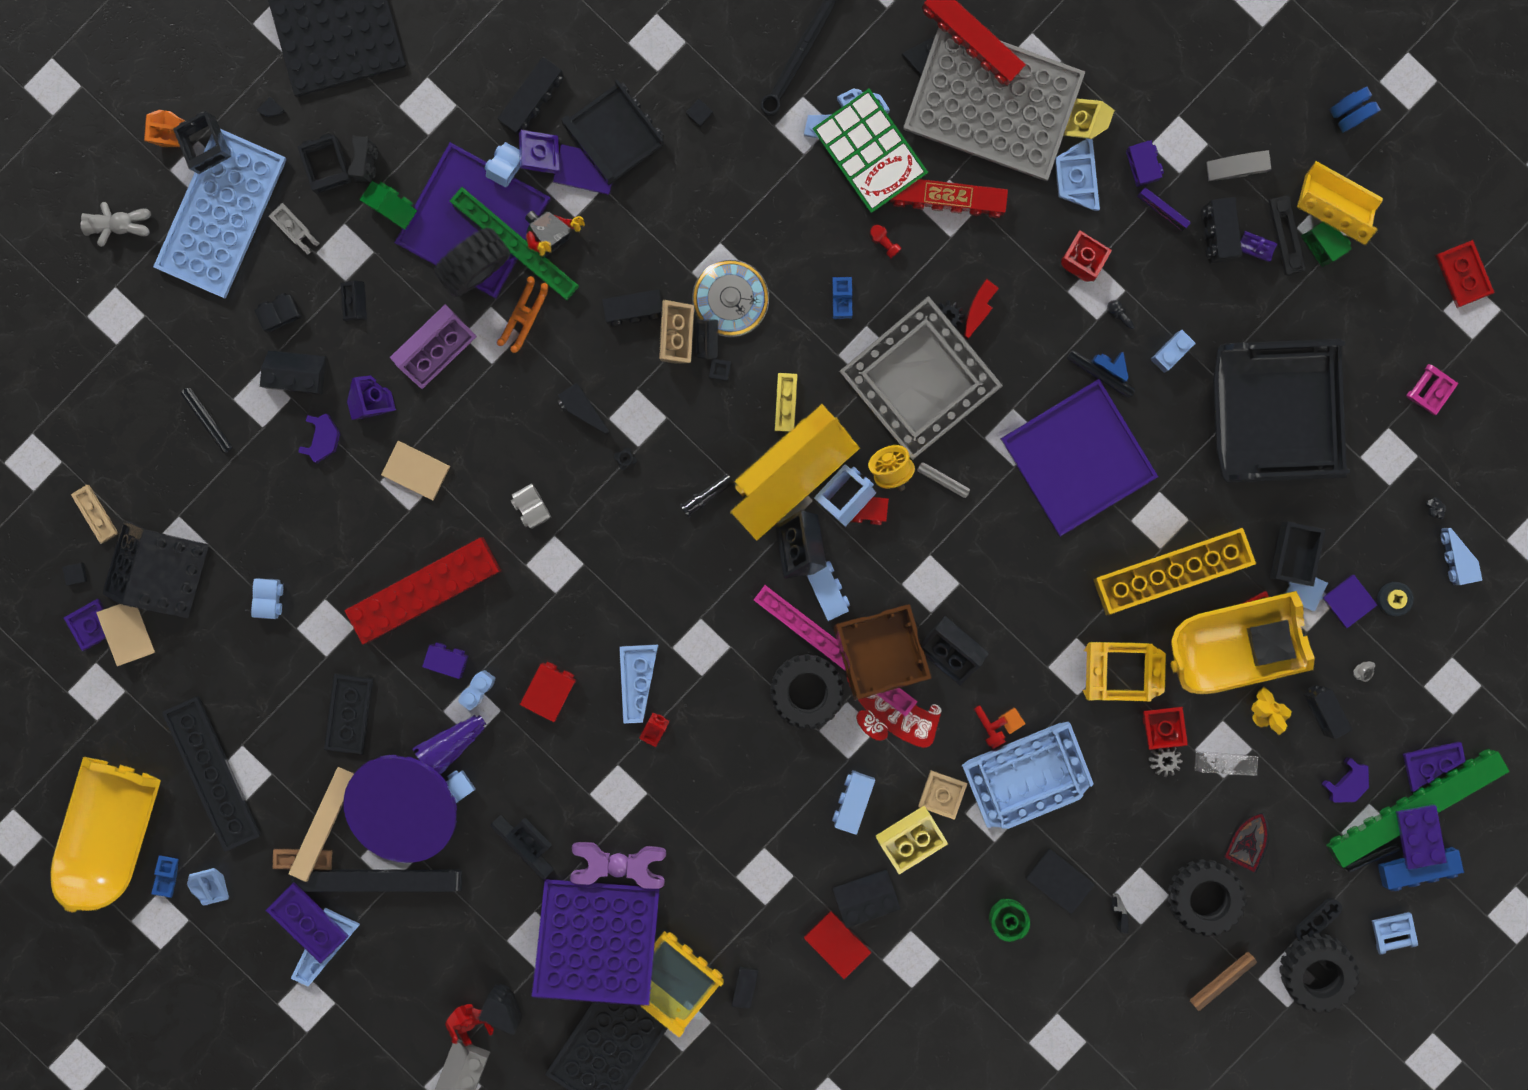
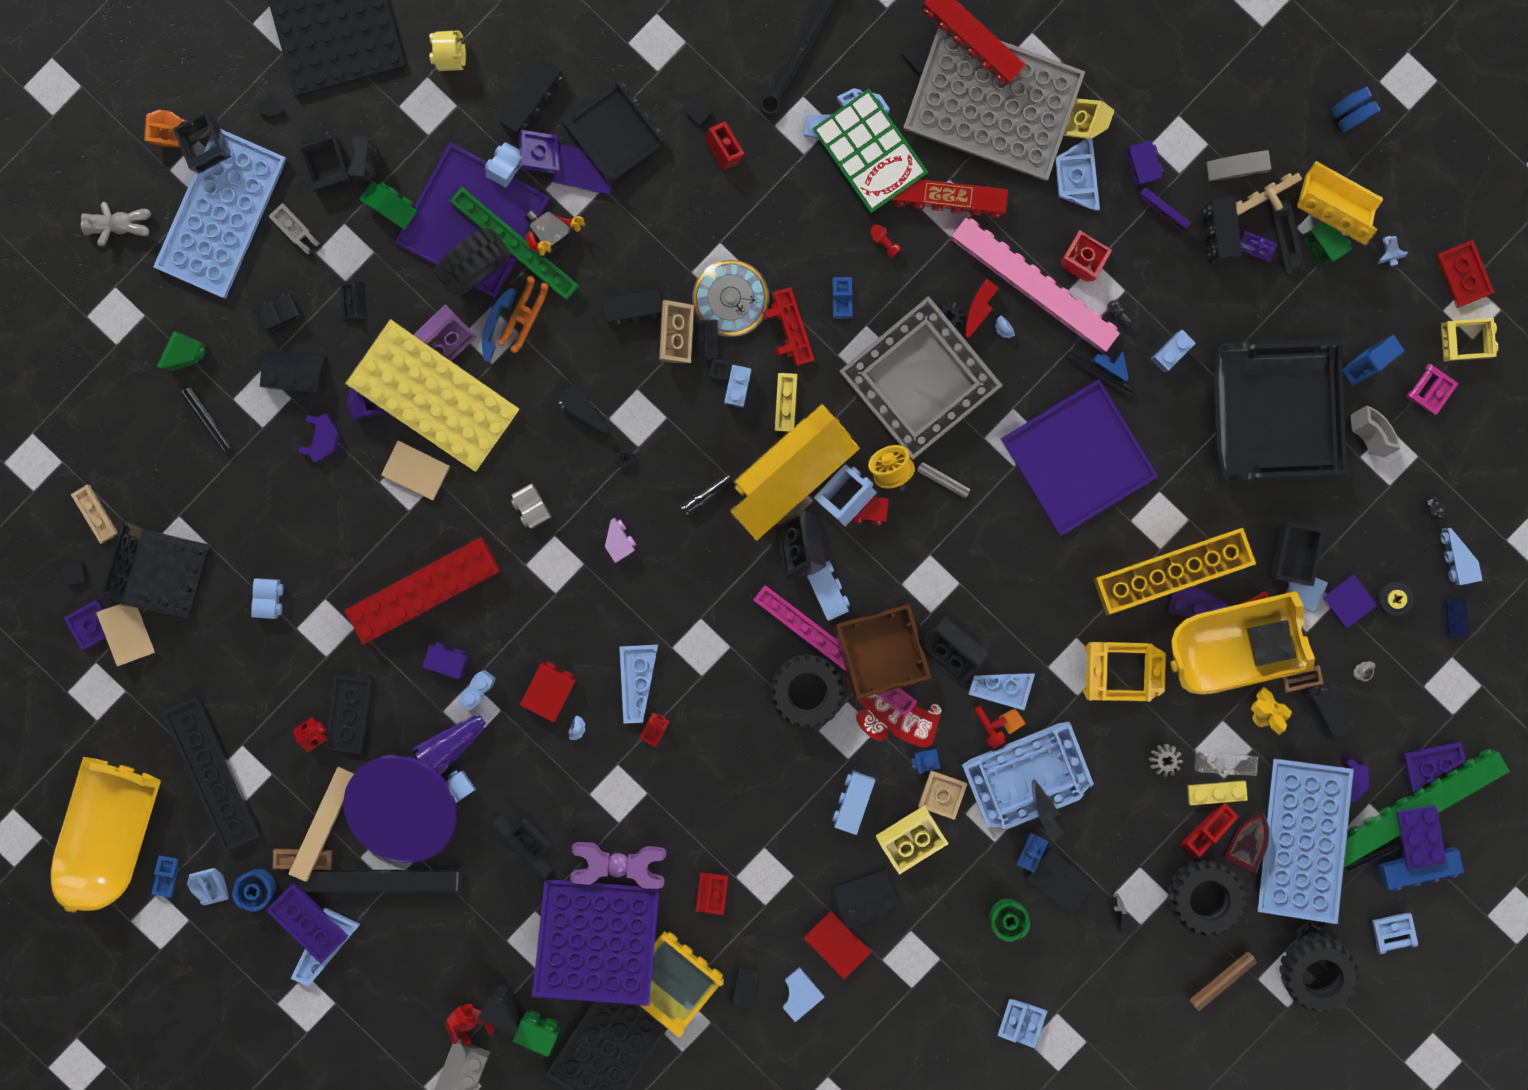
(181, 352): none -> green slope
(250, 900): none -> blue brick
(310, 734): none -> red brick
(432, 395): none -> light yellow plate
(447, 50): none -> light yellow brick
(505, 301): none -> blue slope
(537, 1033): none -> green brick
(576, 728): none -> light blue piece
(617, 541): none -> lavender slope
(712, 893): none -> red plate
(724, 146): none -> red brick
(737, 386): none -> light blue brick
(796, 340): none -> red hinge
(802, 994): none -> light blue tile
(925, 761): none -> blue bracket
(1003, 688): none -> light blue wing
(1004, 327): none -> light blue piece
(1022, 1023): none -> light blue slope
(1032, 852): none -> blue hips
(1034, 285): none -> bright pink brick
(1046, 812): none -> black slope
(1165, 728): red slope -> none
(1192, 602): none -> dark purple wing
(1209, 831): none -> red slope
(1217, 792): none -> light yellow plate
(1269, 193): none -> tan plate
(1286, 682): none -> medium nougat tile
(1306, 840): none -> light blue plate
(1373, 360): none -> blue window
(1375, 431): none -> light grey brick
(1392, 251): none -> light blue piece
(1449, 339): none -> light yellow window
(1456, 618): none -> clear blue plate

